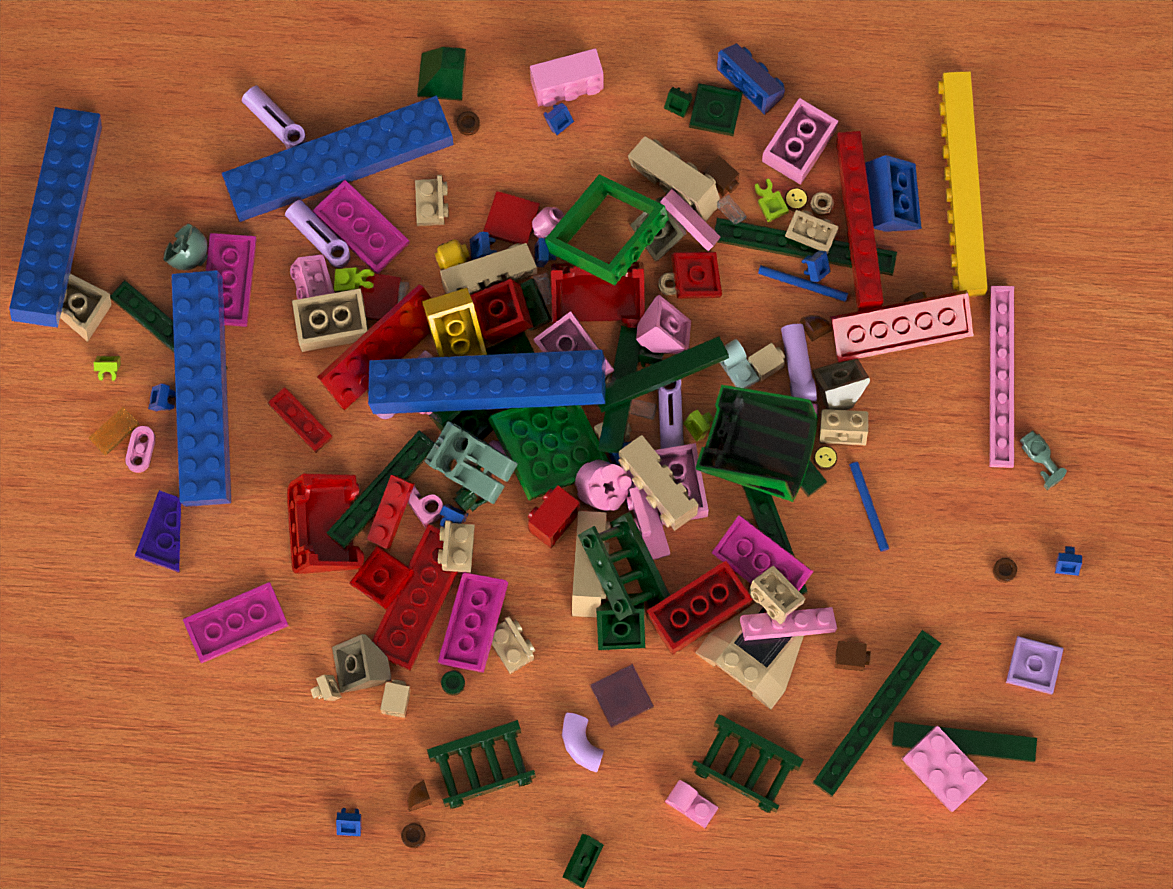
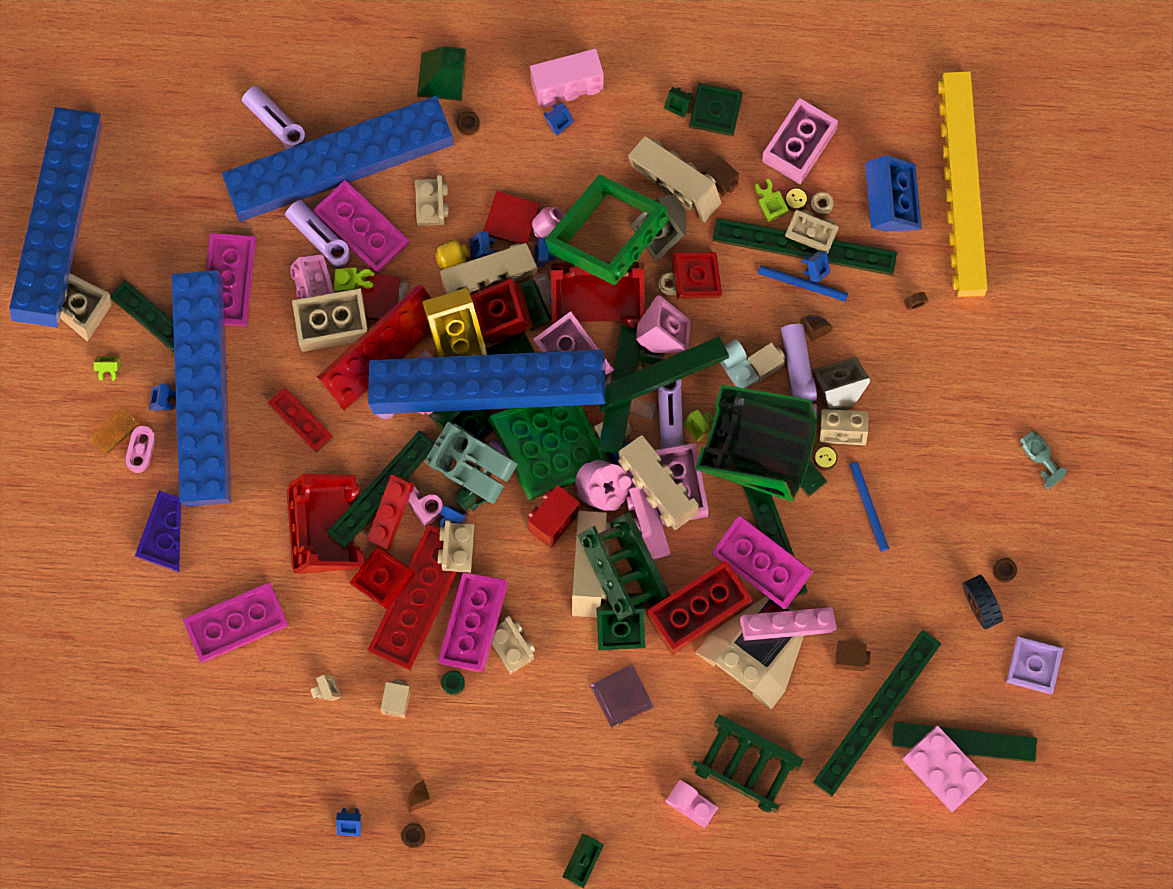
(187, 250): sand green cylinder -> none
(360, 664): dark tan slope -> none
(464, 747): dark green fence -> none
(577, 744): lavender cylinder -> none
(690, 219): bright pink tile -> none
(731, 209): clear piece -> none
(750, 77): blue slope -> none
(776, 594): tan bracket -> none
(859, 220): red brick -> none
(902, 326): plate -> none
(982, 601): none -> black wheel
(1001, 376): bright pink plate -> none
(1068, 562): blue tile -> none

